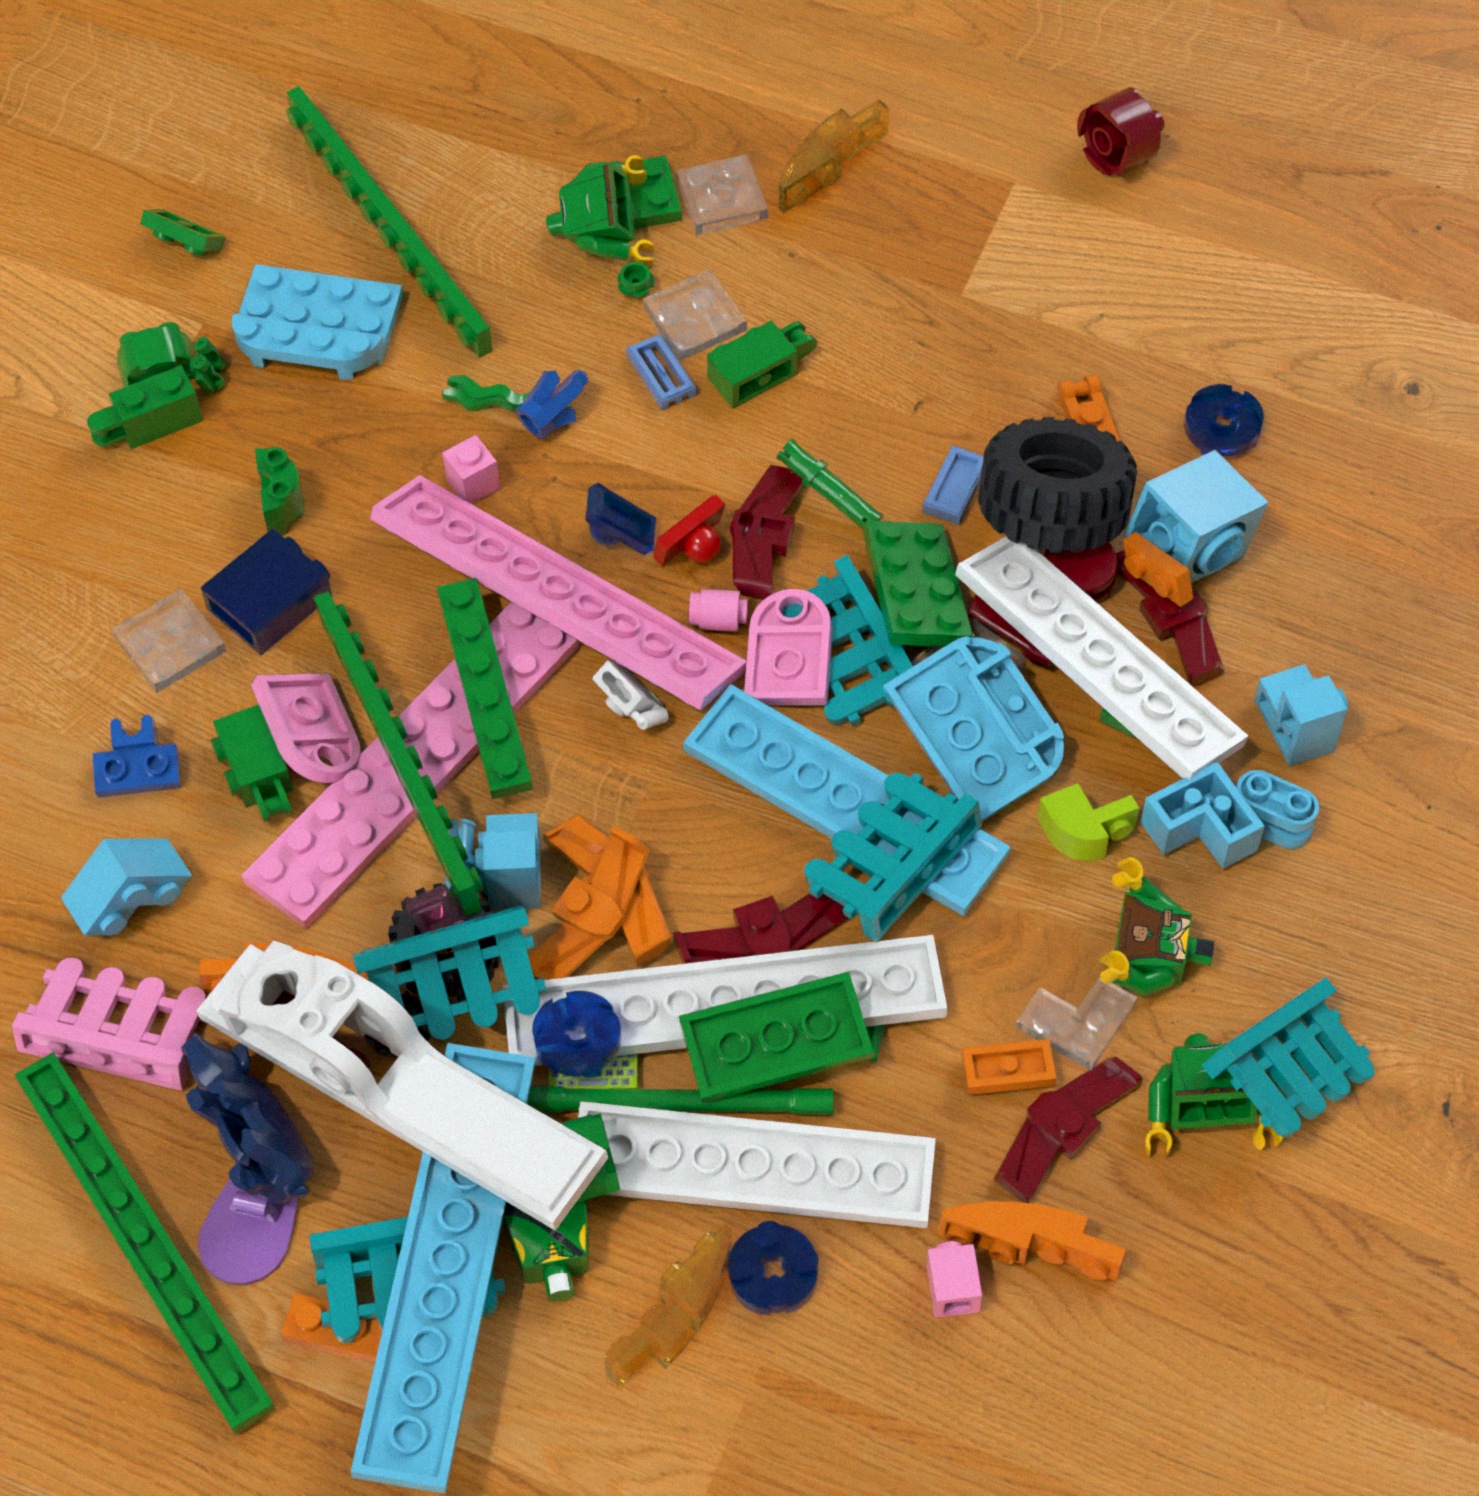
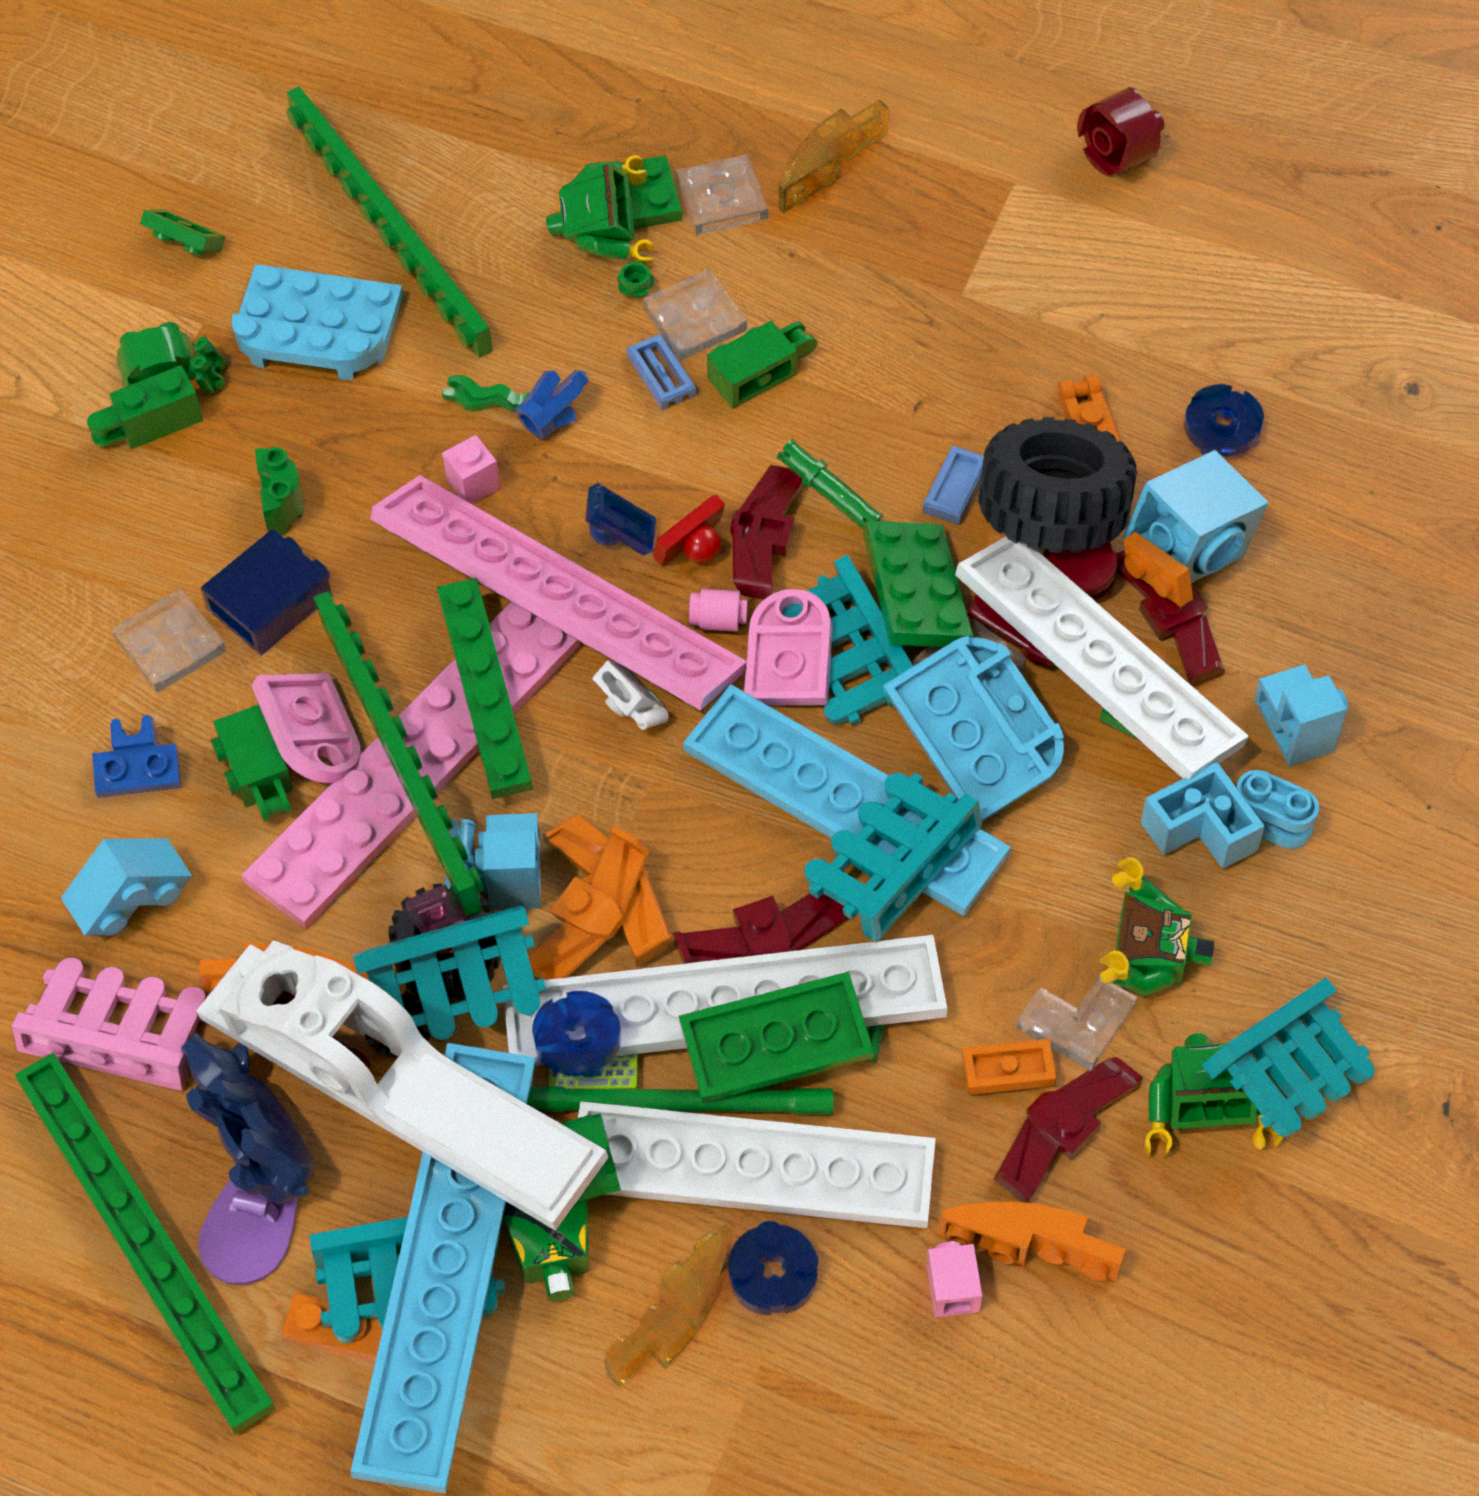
(1079, 829): lime brick -> none

